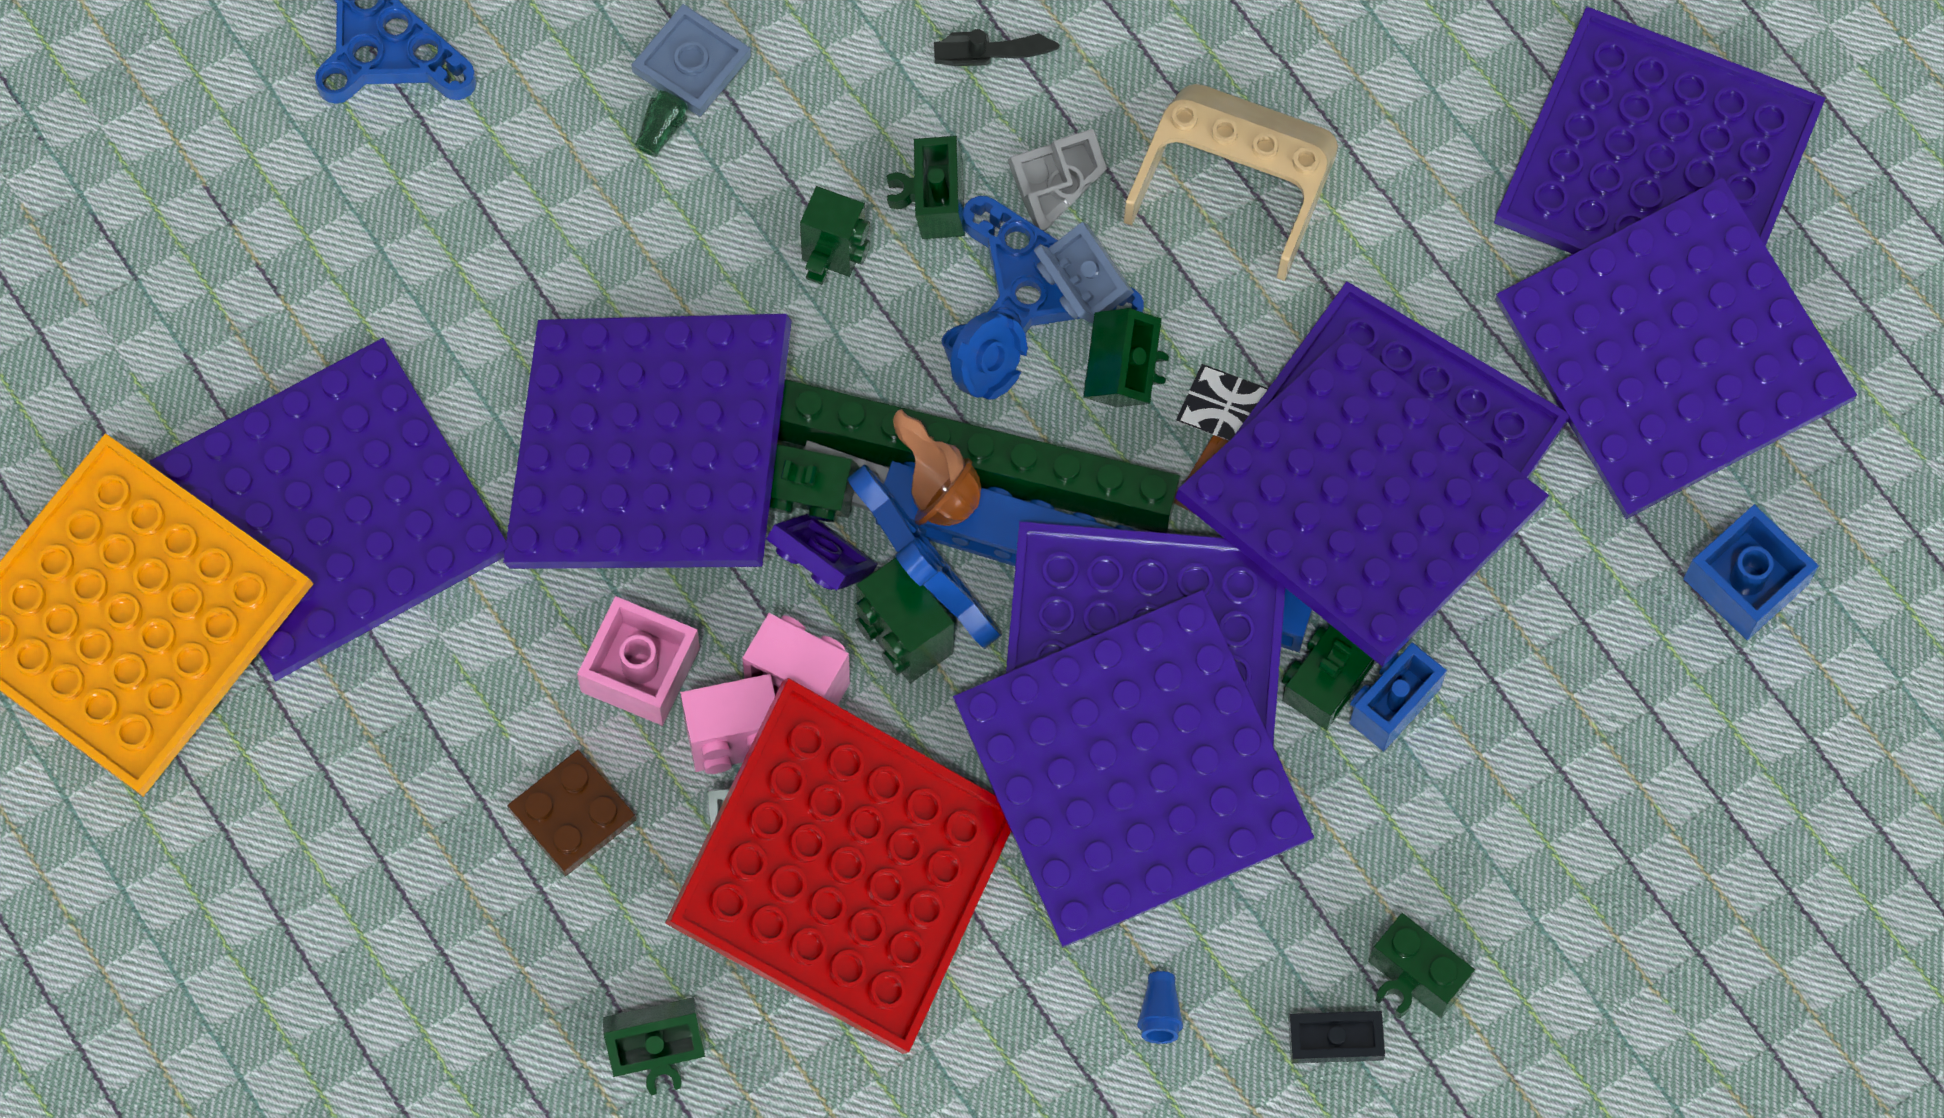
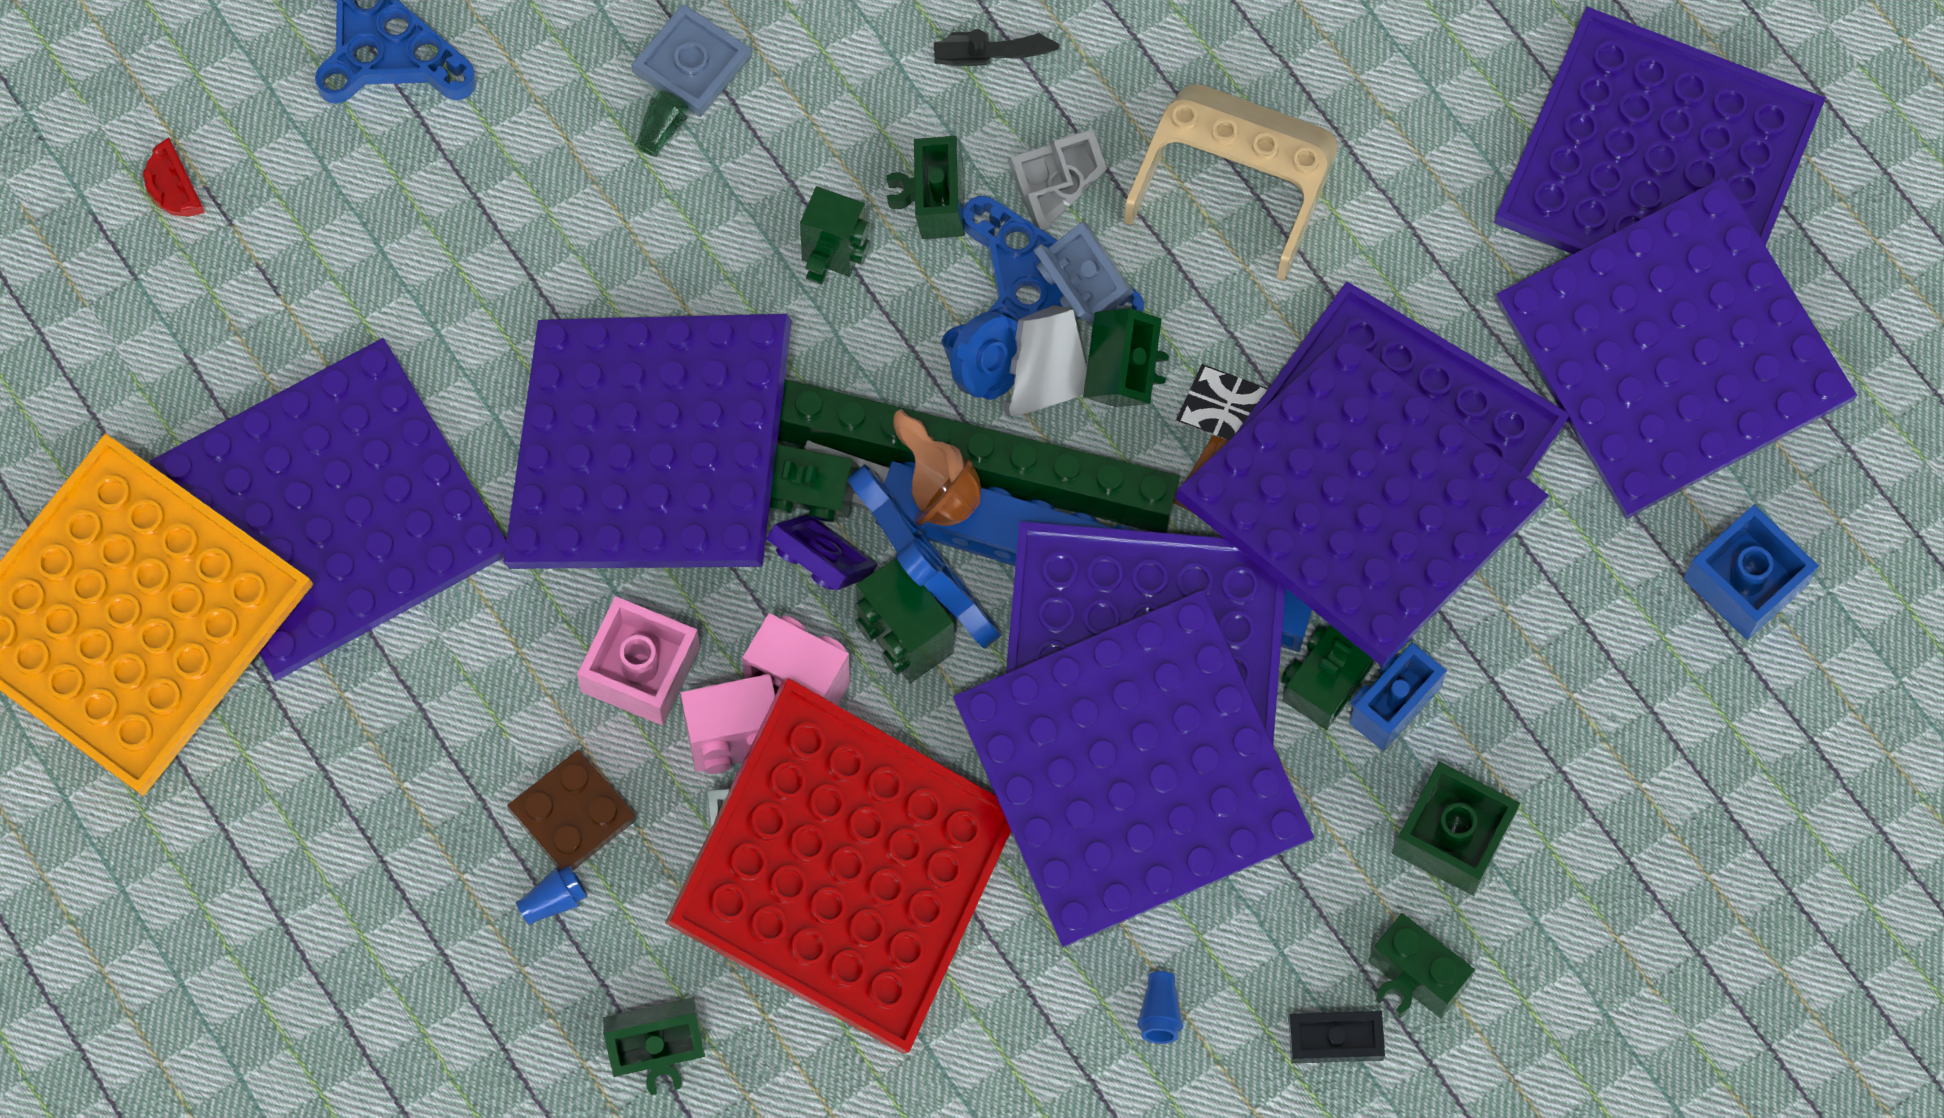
(169, 183): none -> red tile
(553, 895): none -> blue cone
(1047, 361): none -> light grey slope
(1456, 828): none -> dark green brick

